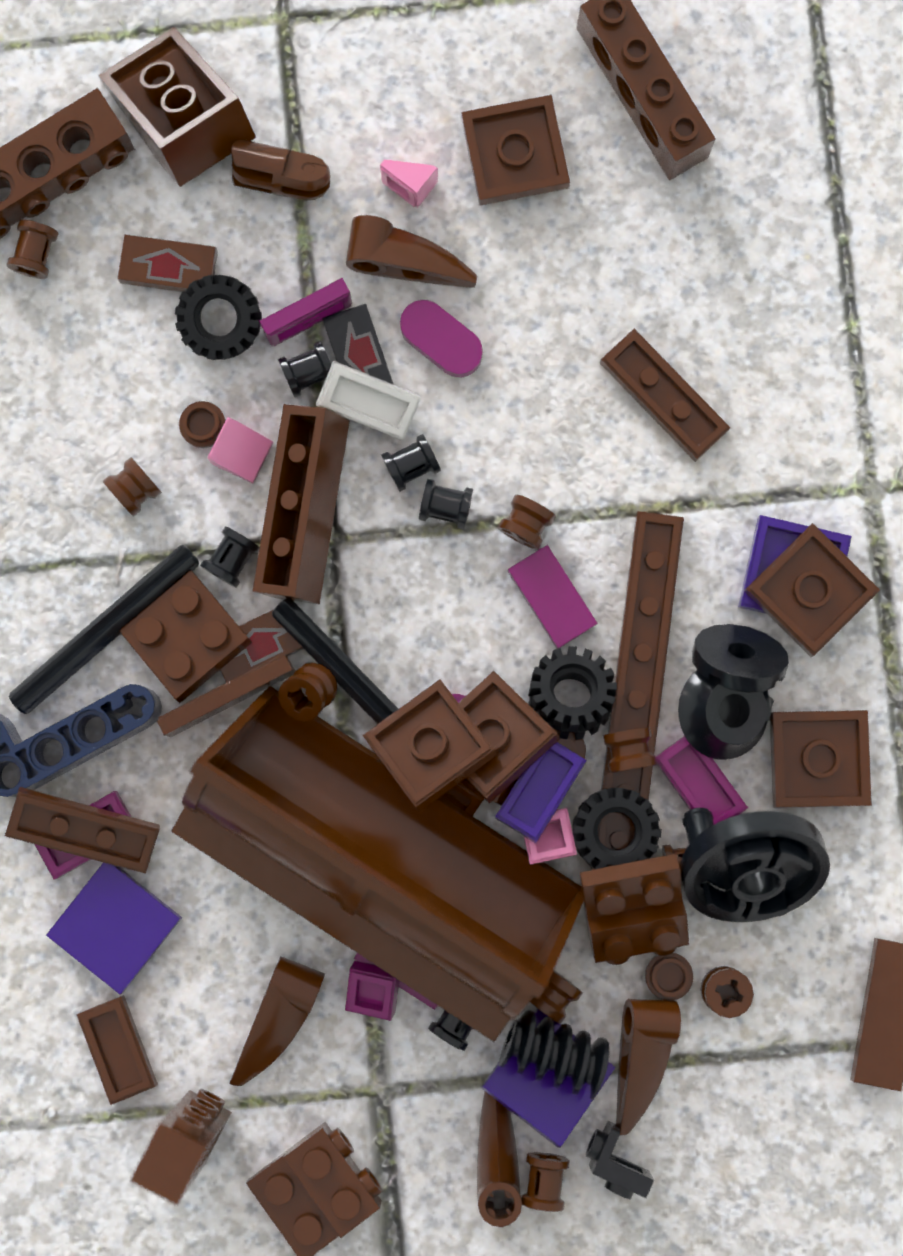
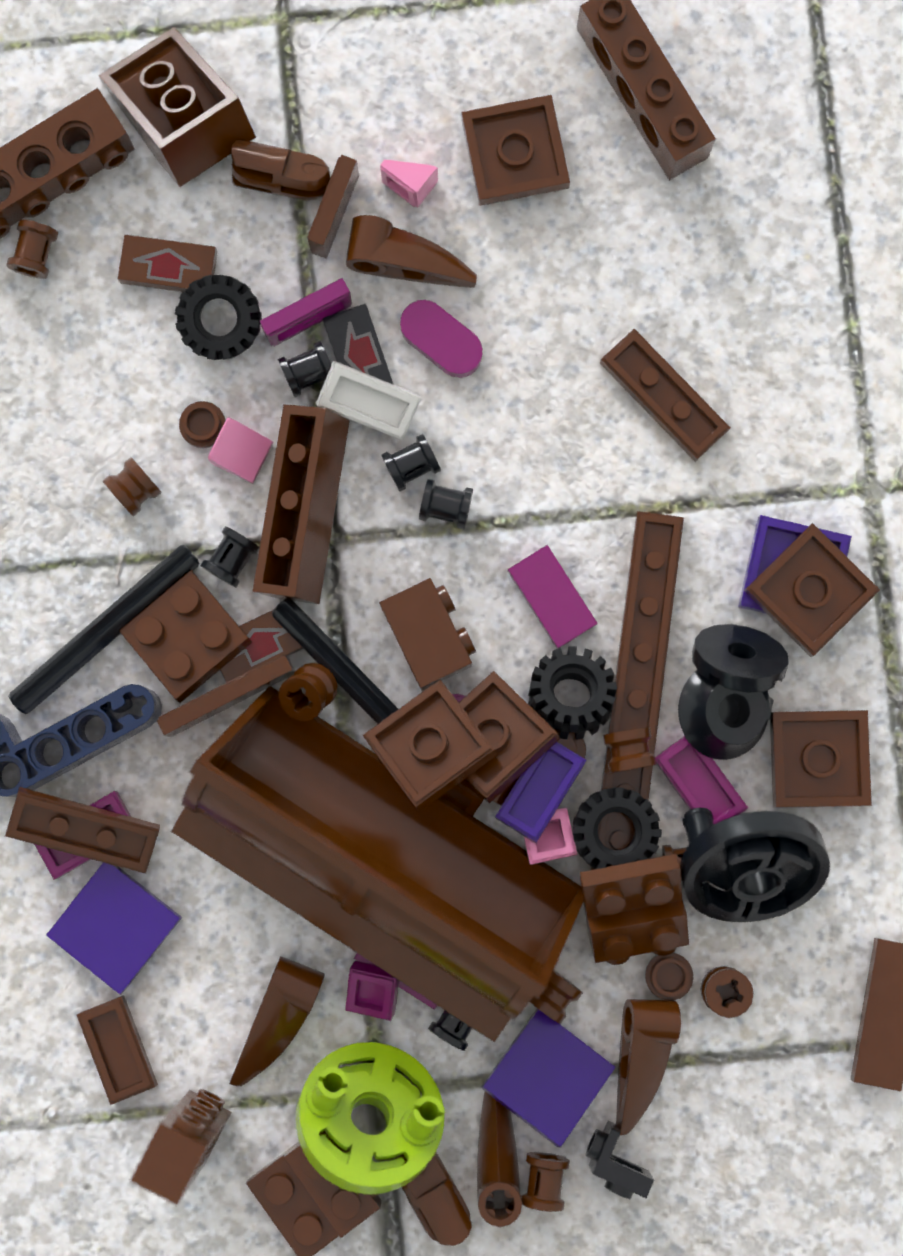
(333, 206): none -> reddish brown tile
(412, 1121): none -> lime piece
(427, 633): none -> reddish brown brick
(438, 1204): none -> reddish brown arm
(526, 522): reddish brown wheel -> none
(556, 1052): black piece -> none

